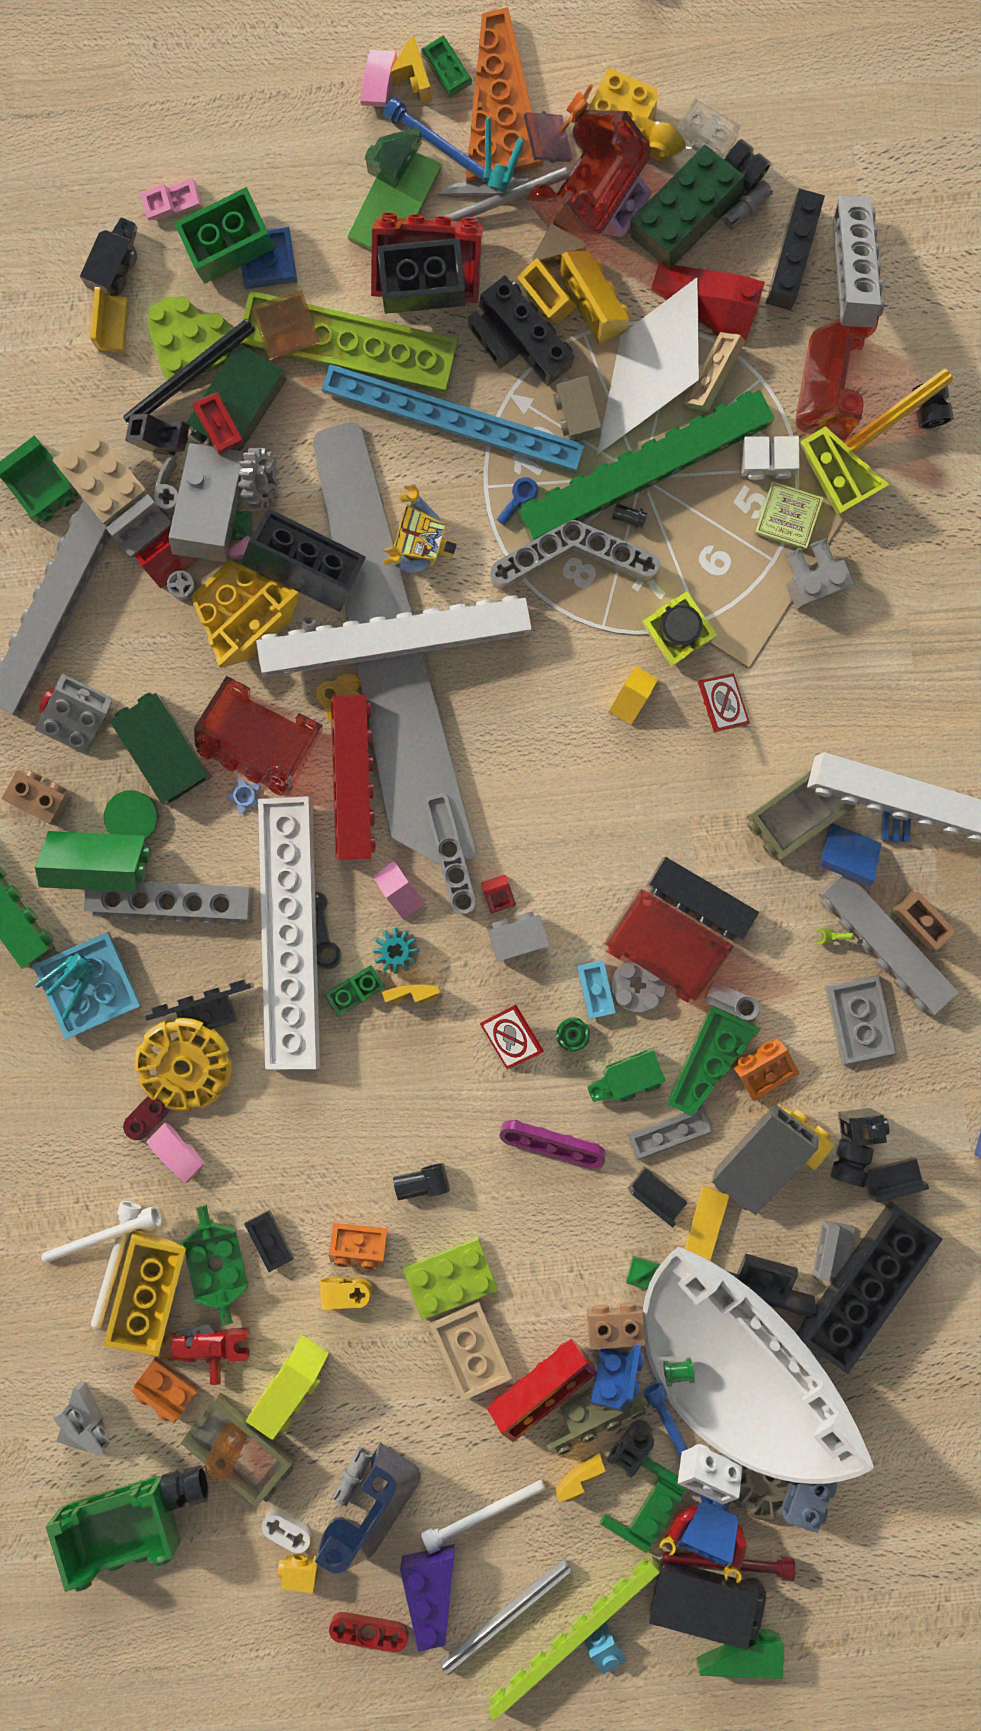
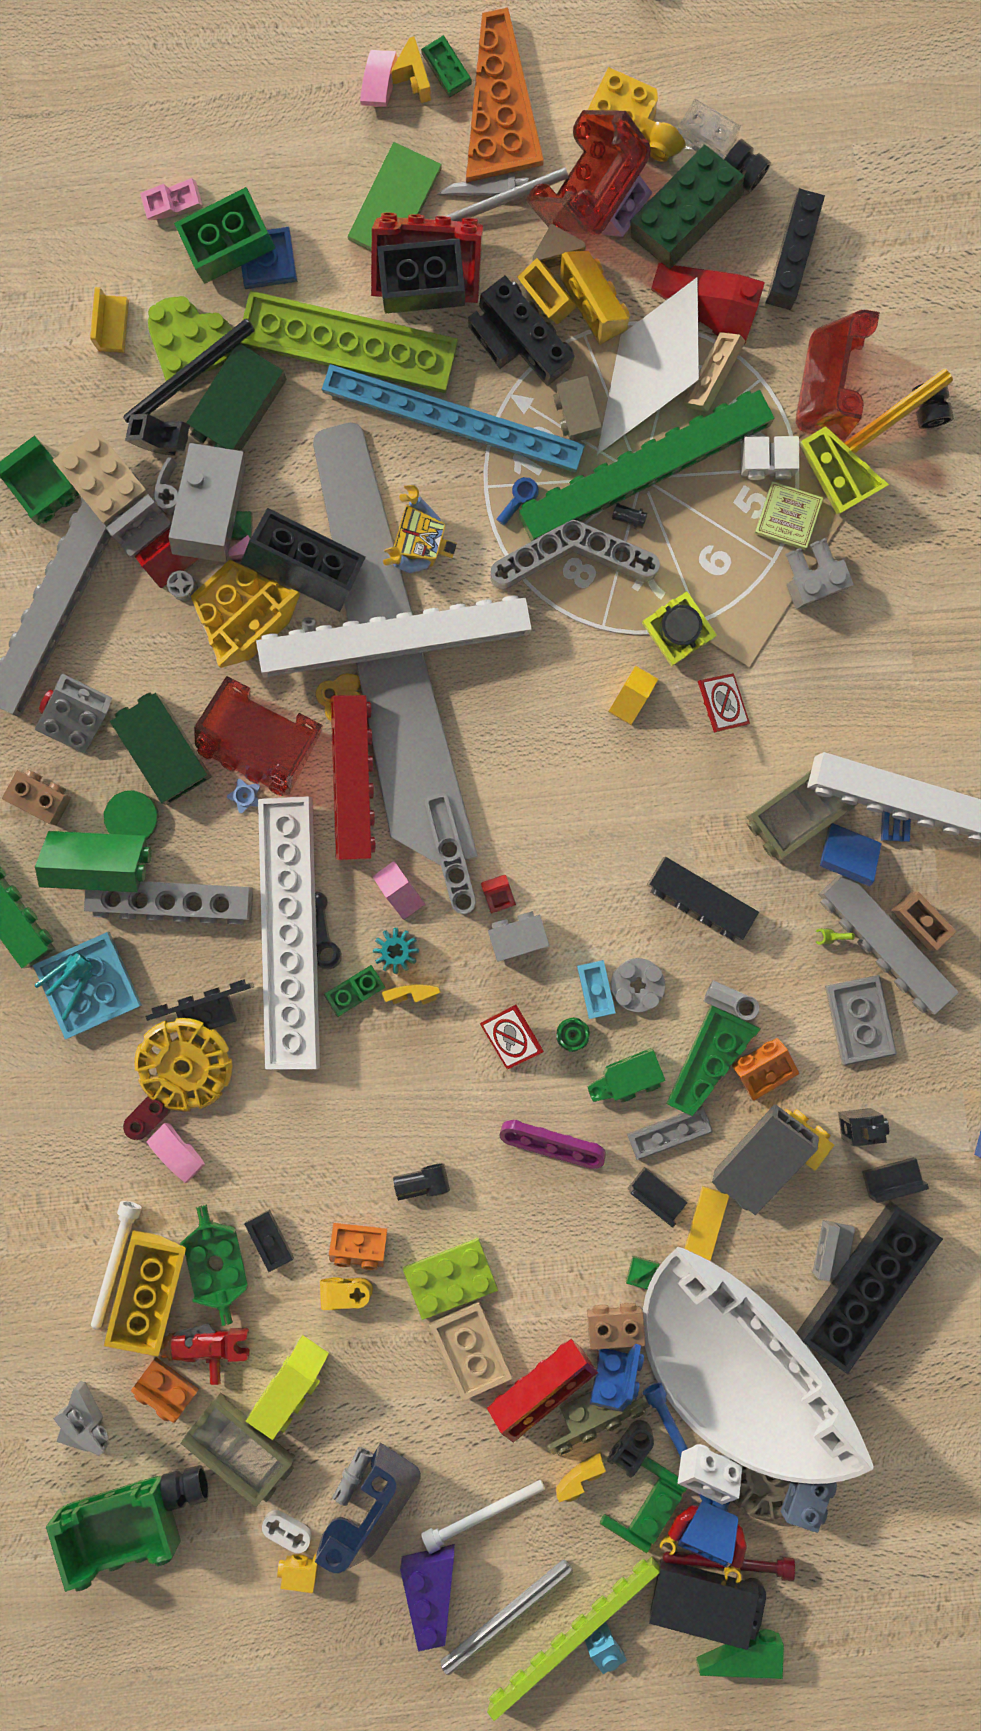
(111, 258): black hinge -> none
(147, 1220): white piece -> none
(217, 423): red plate -> none
(226, 1451): clear orange plate -> none
(258, 477): light grey gear -> none
(285, 324): clear orange slope -> none
(359, 1640): red beam -> none
(393, 155): clear green slope -> none
(397, 113): blue piece -> none
(501, 175): teal plant -> none
(545, 139): piece -> none
(576, 107): orange plate -> none
(667, 945): clear red windscreen -> none
(678, 1372): green bush -> none
(747, 204): light grey pin -> none
(774, 1284): black bracket -> none
(852, 1163): black wheel -> none
(857, 262): light grey brick -> none

